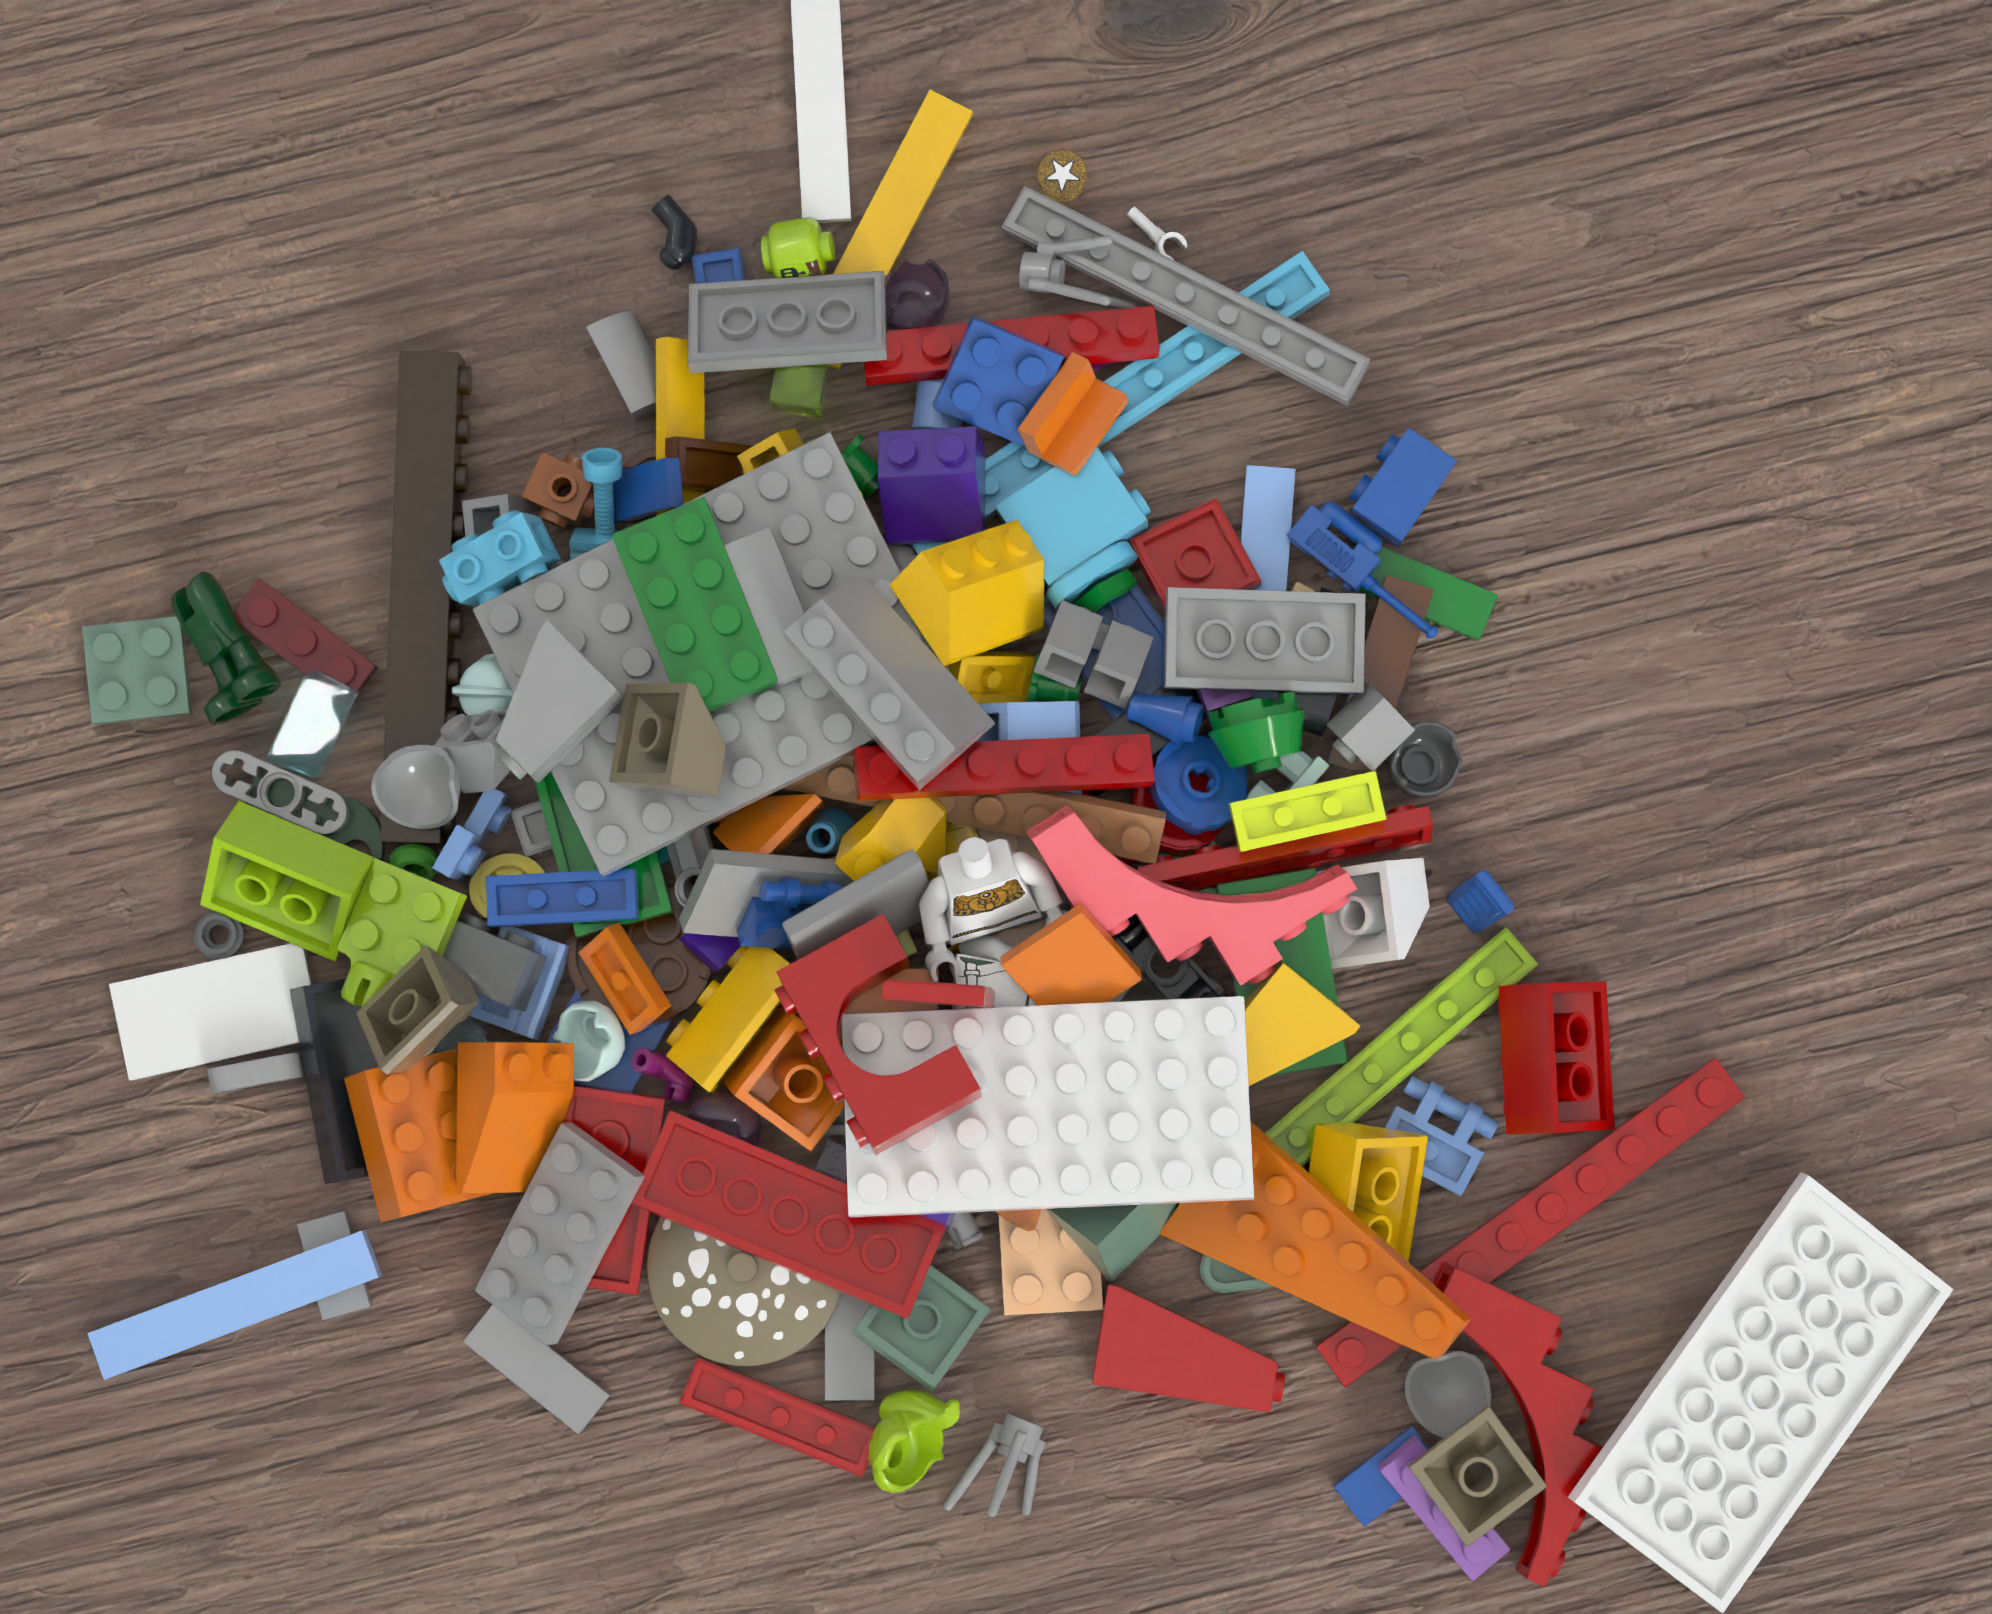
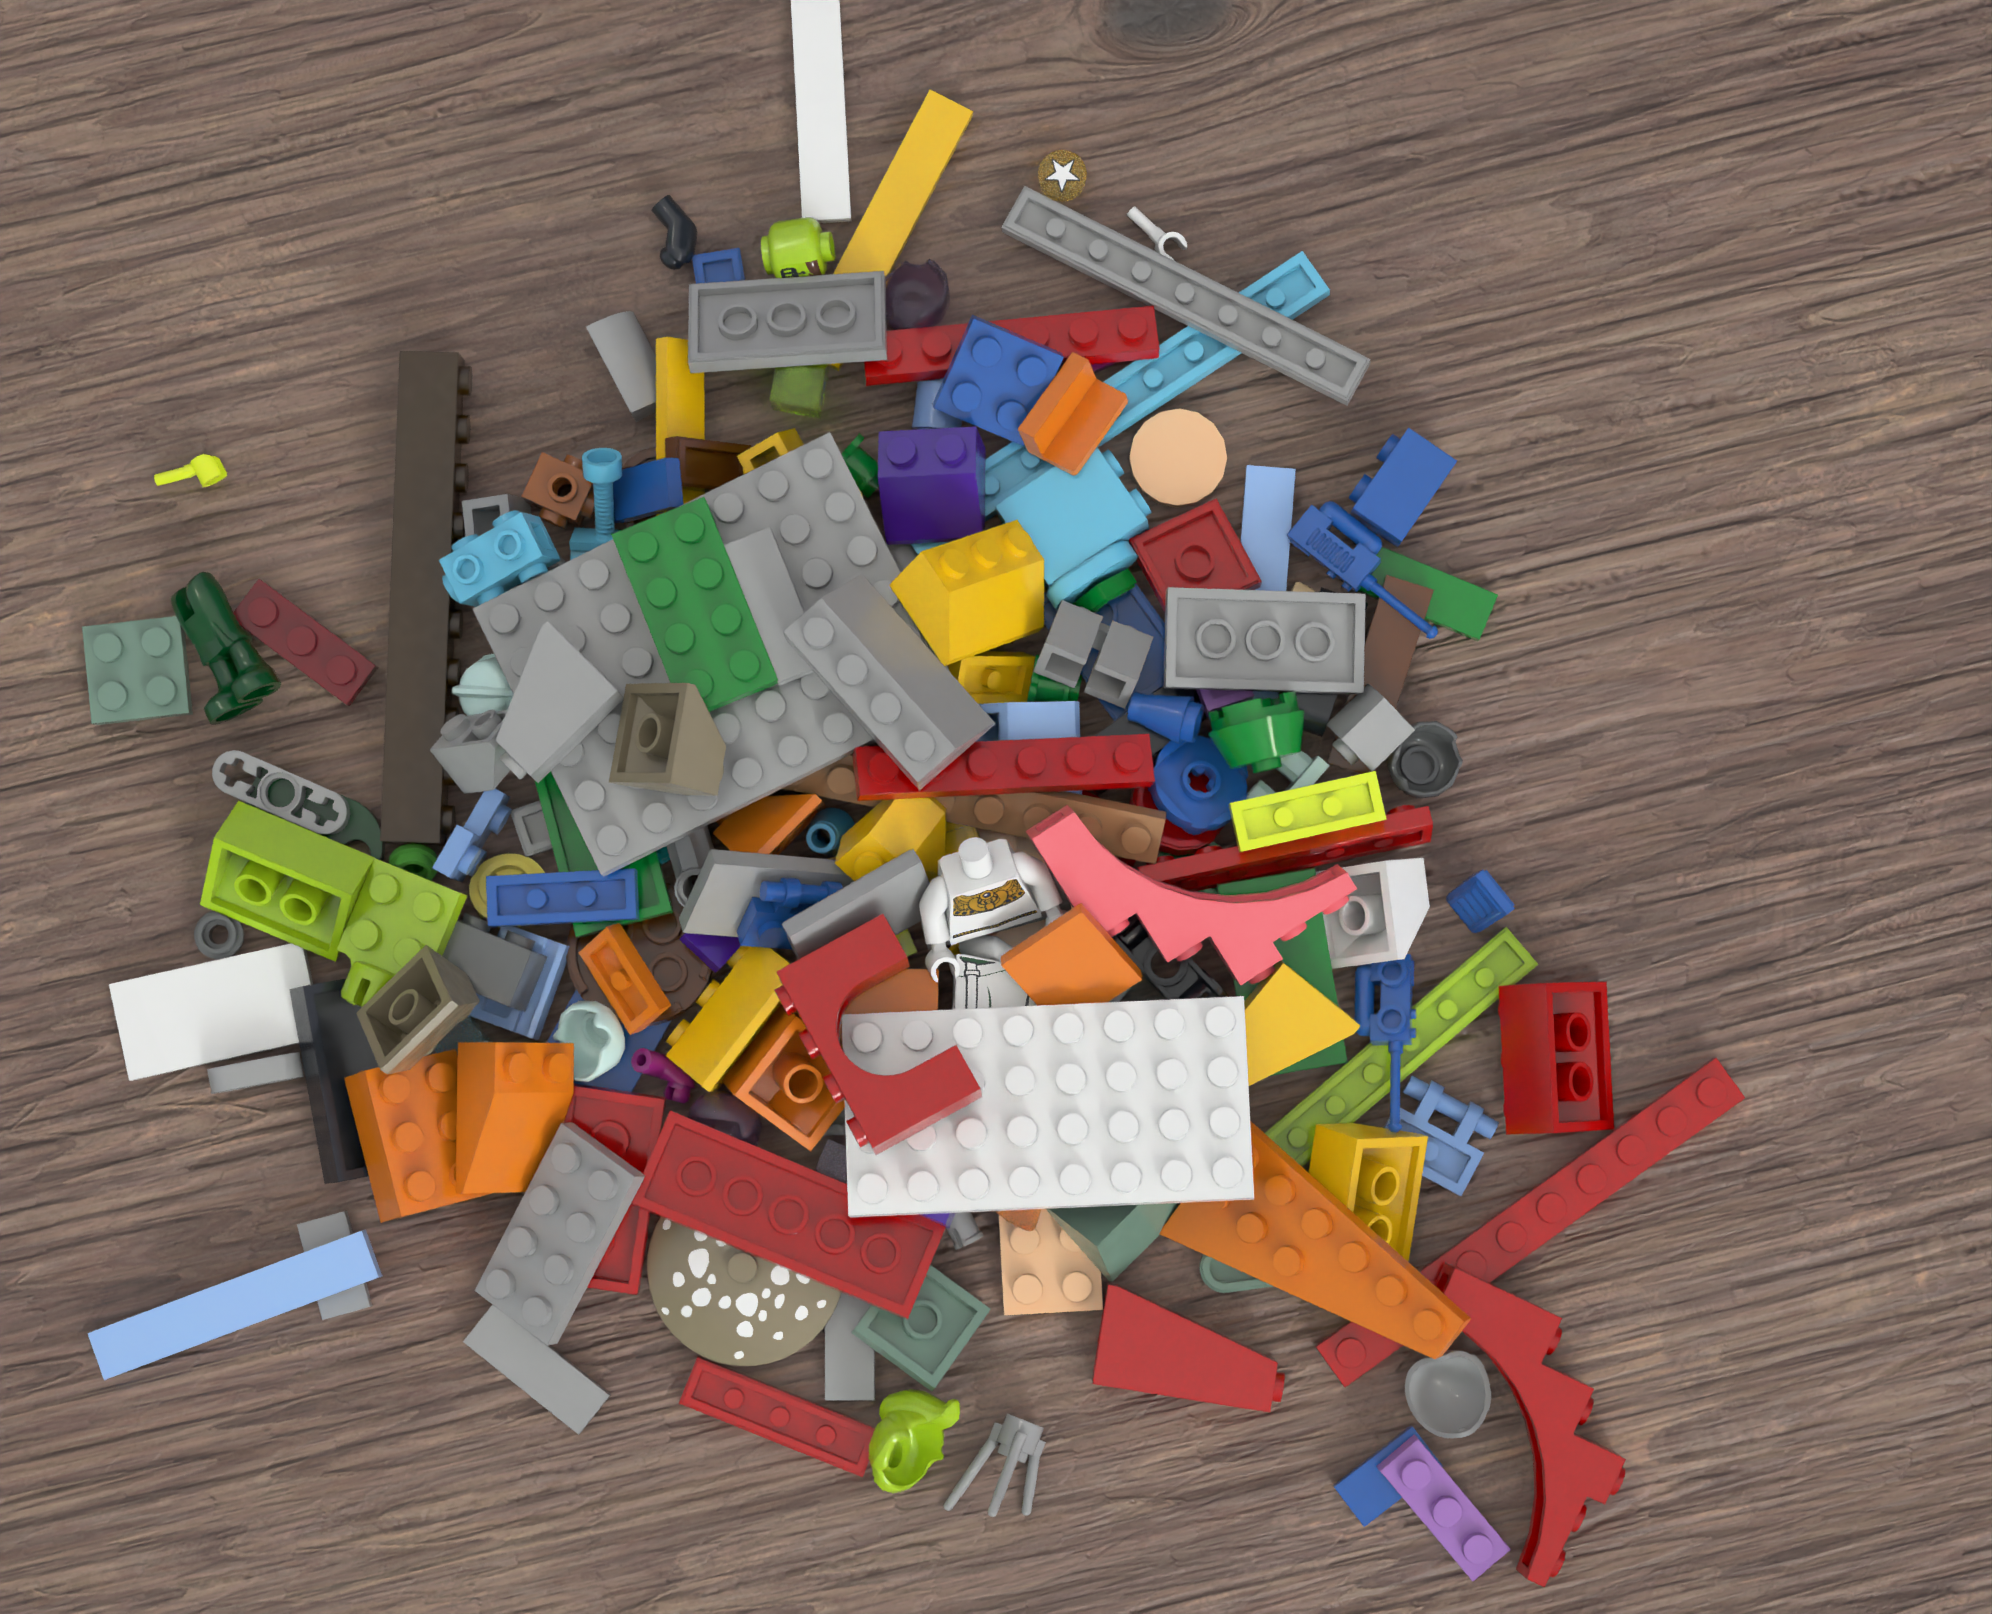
(206, 467): none -> neon yellow hand
(311, 724): clear light blue slope -> none
(417, 787): light grey helmet -> none
(938, 993): red tile -> none
(1046, 274): light grey plant -> none
(1178, 458): none -> light nougat tile
(1394, 1020): none -> blue piece
(1477, 1476): dark tan slope -> none
(1761, 1392): white plate -> none

